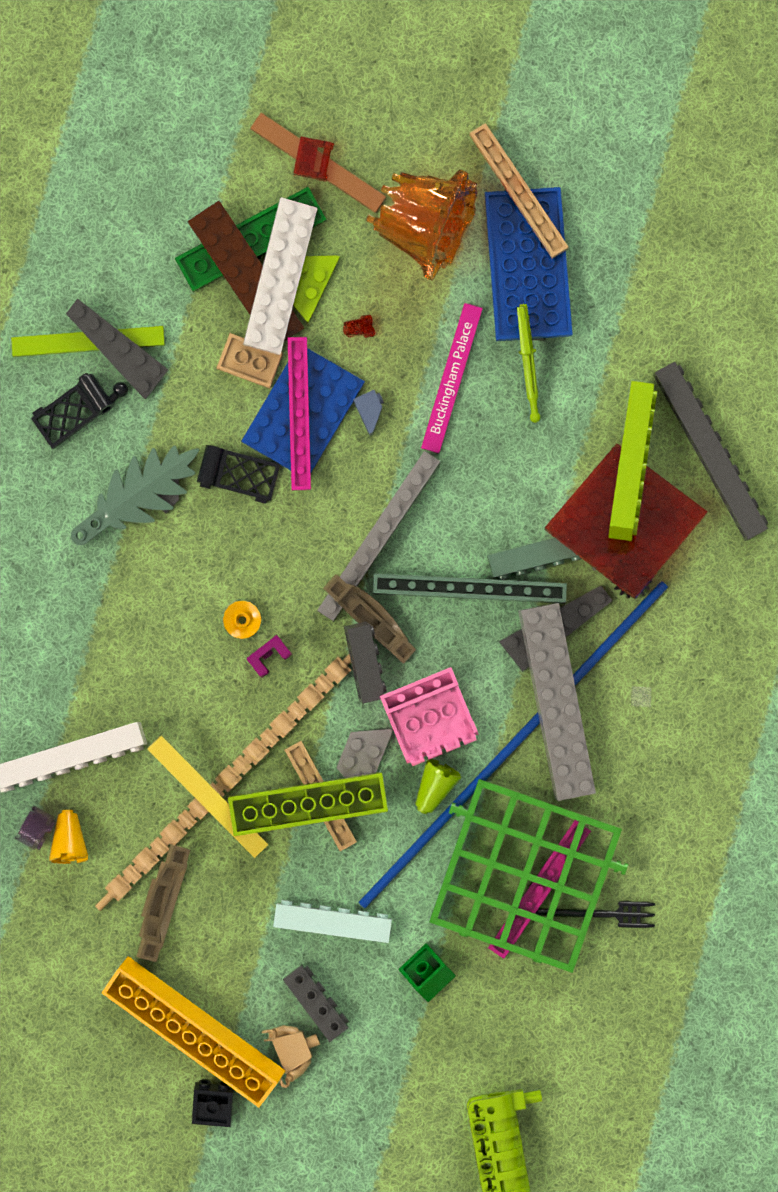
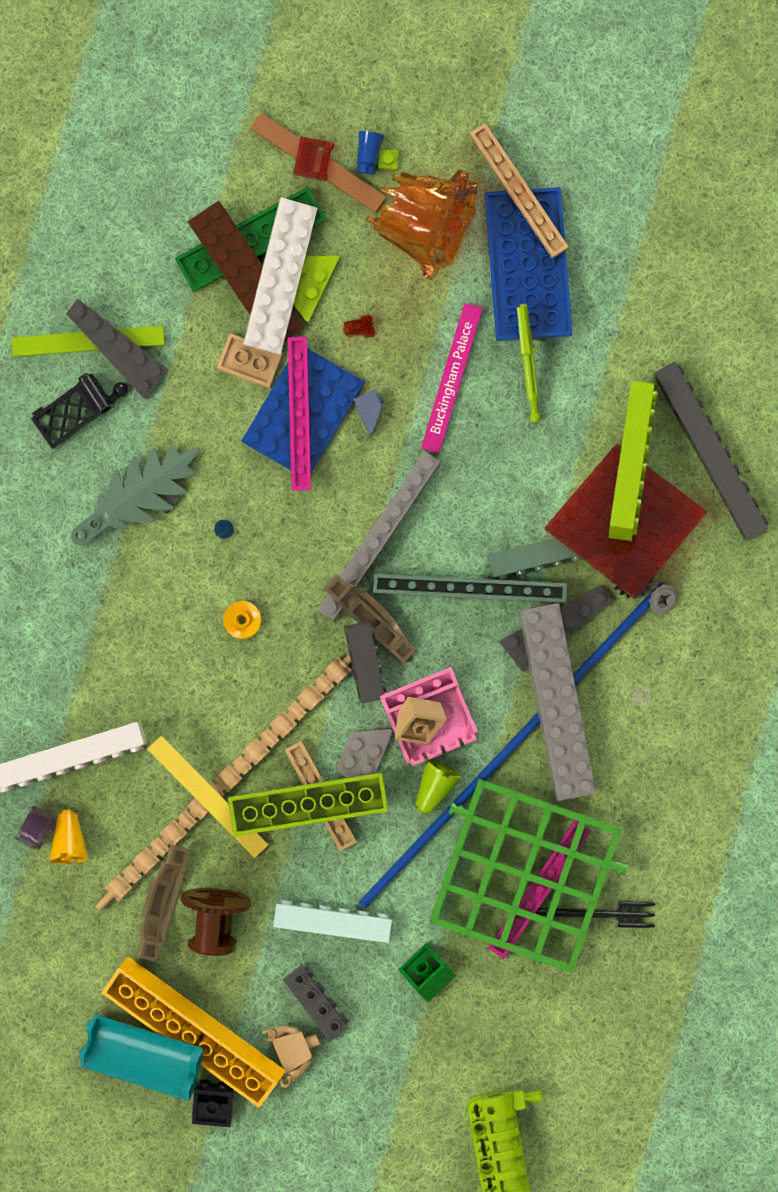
(141, 1057): none -> teal cylinder
(213, 466): black piece -> none
(214, 919): none -> reddish brown piece
(224, 529): none -> tile
(265, 652): magenta panel -> none
(368, 151): none -> blue plant
(388, 159): none -> lime plate
(419, 720): none -> tan slope
(670, 598): none -> light grey gear

